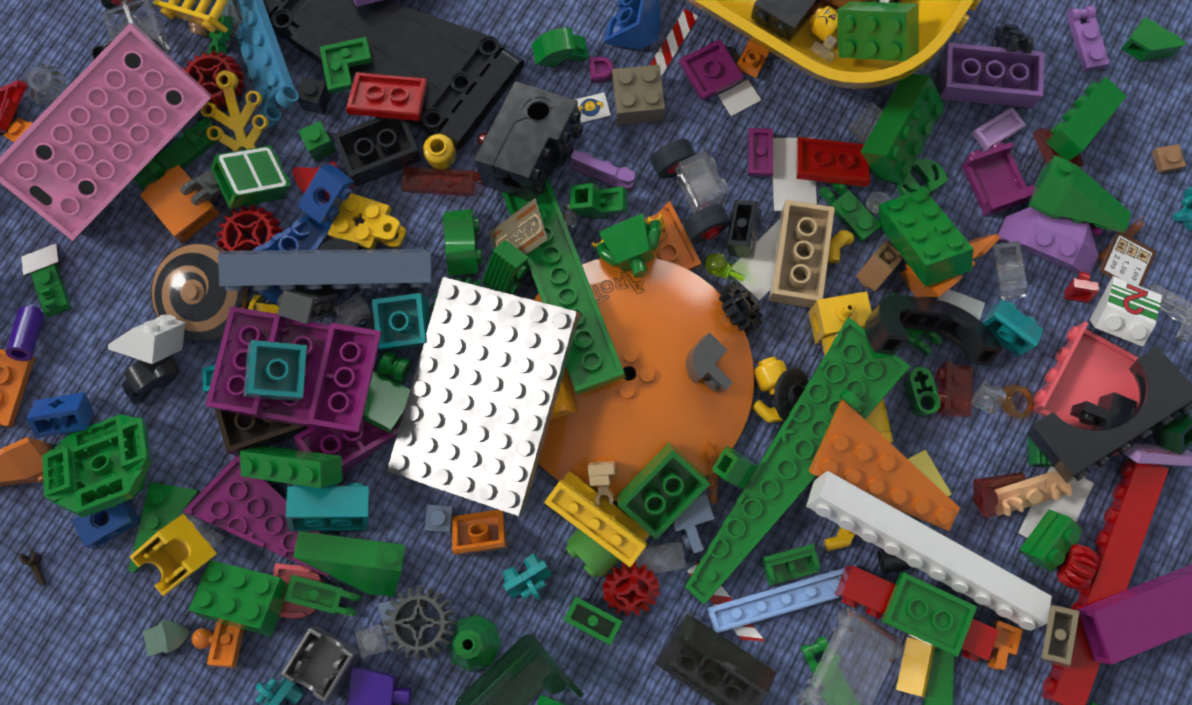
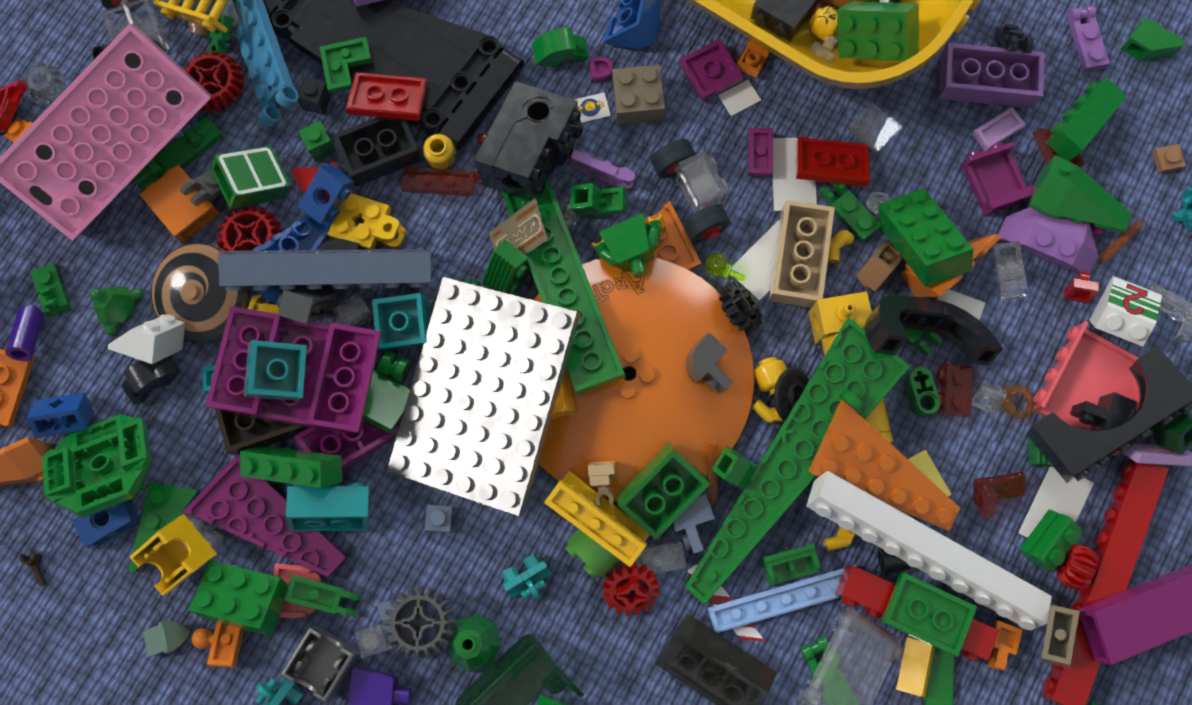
(39, 259): white sticker -> none
(114, 305): none -> green rock
(235, 121): yellow plant -> none
(358, 562): green wedge -> none
(461, 242): green brick -> none
(478, 532): orange slope -> none
(593, 620): green brick -> none
(674, 40): sticker -> none
(743, 228): black brick -> none
(903, 128): green brick -> none
(926, 170): green piece -> none
(1012, 328): teal slope -> none
(1031, 492): light nougat plate -> none
(1128, 259): sticker -> none

